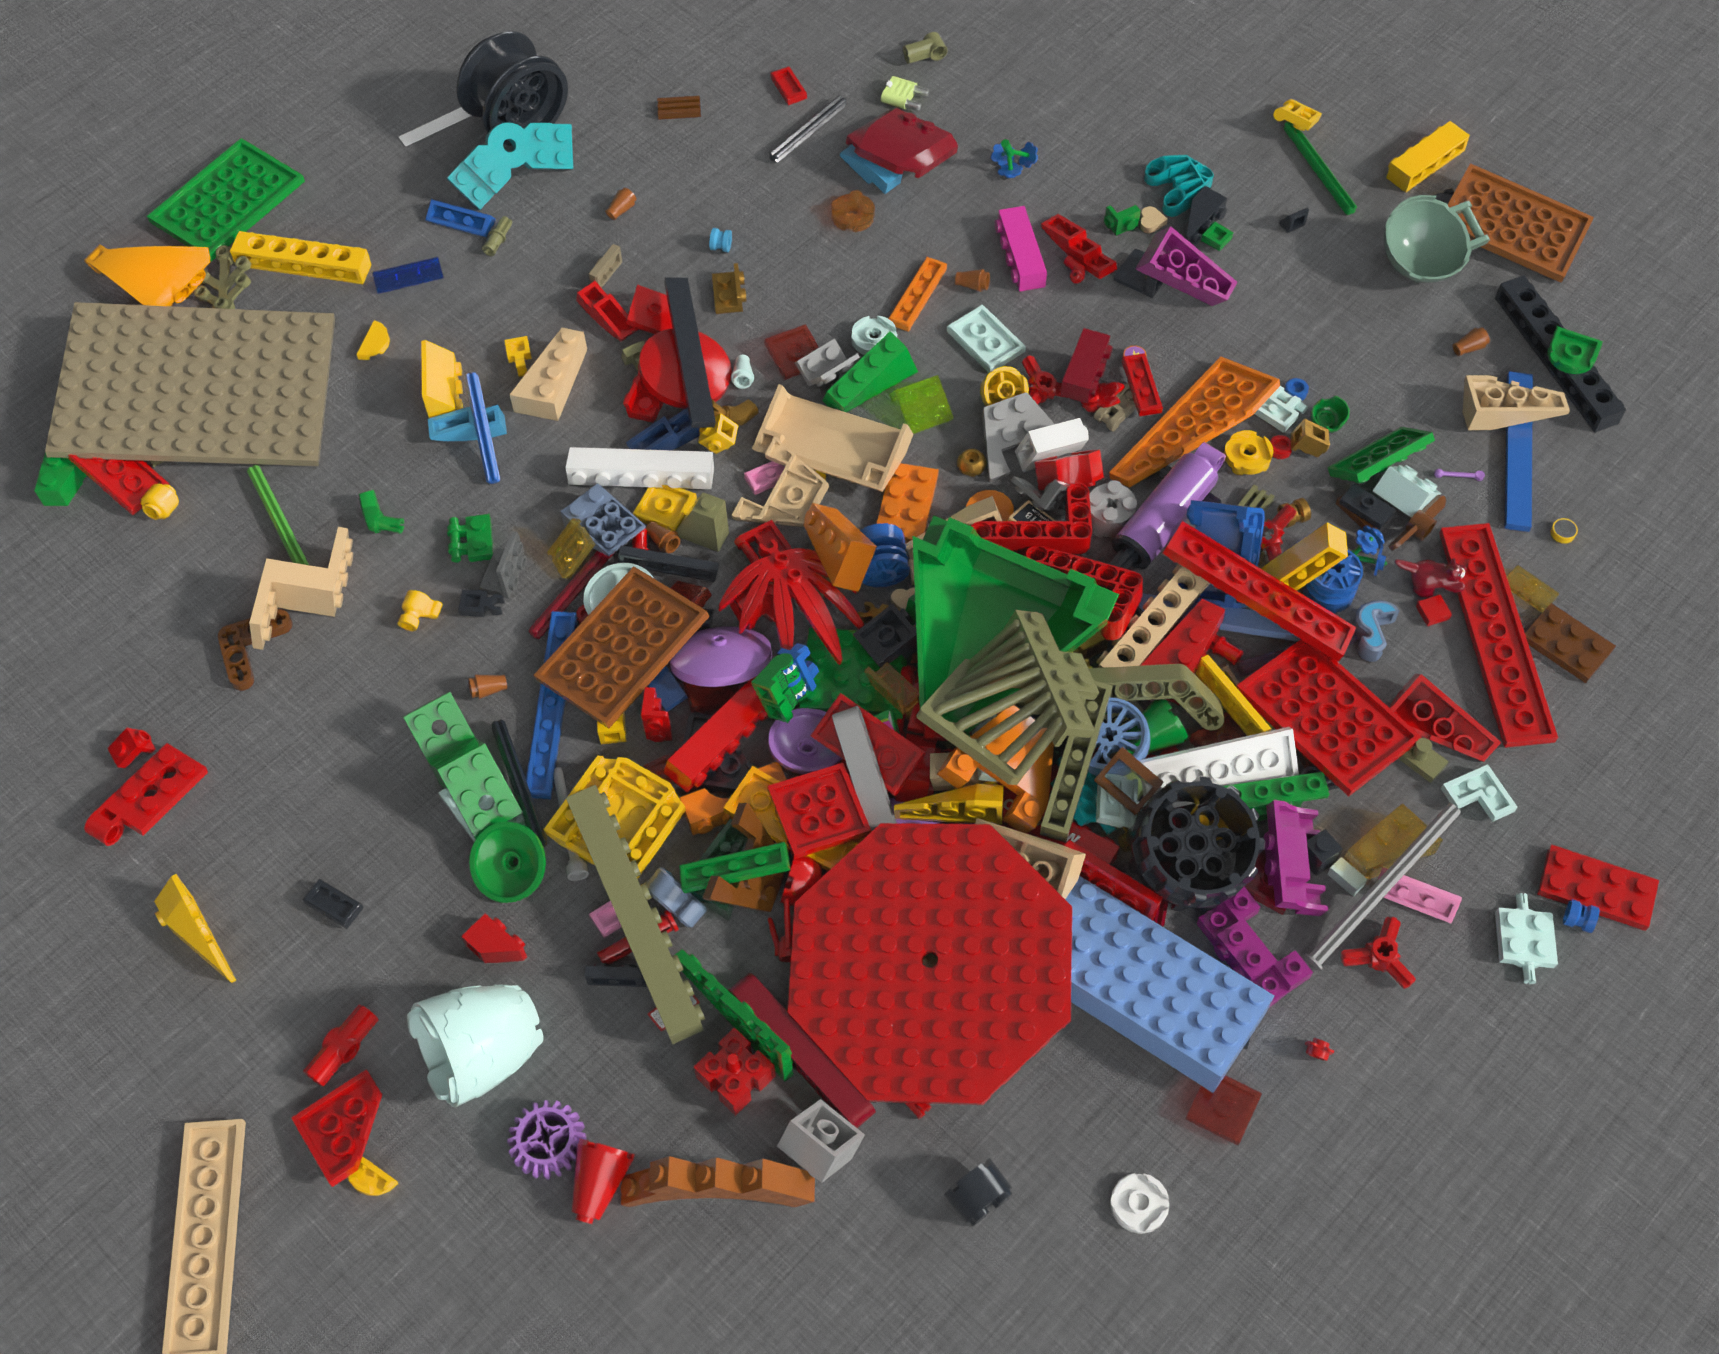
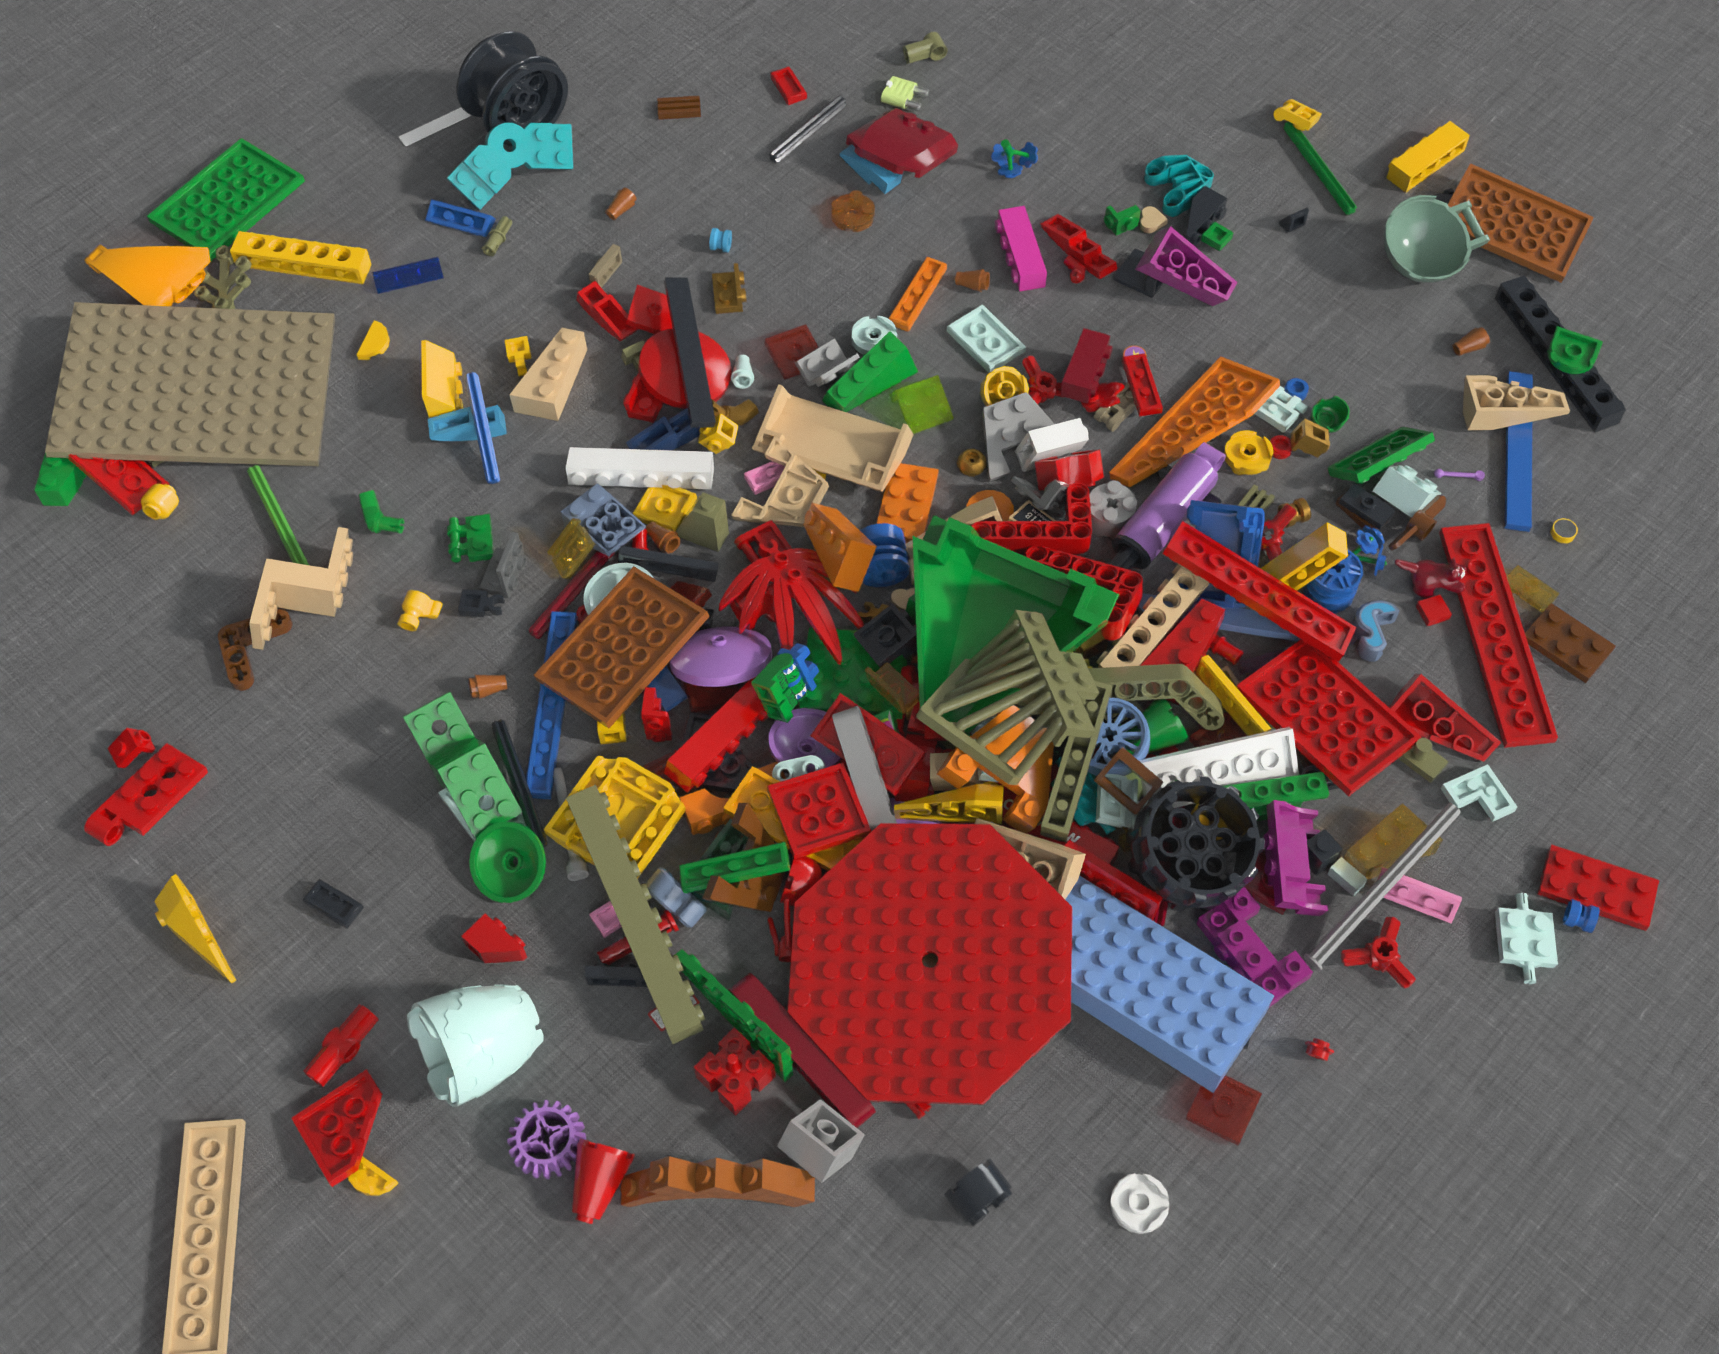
(797, 766): none -> light aqua plate

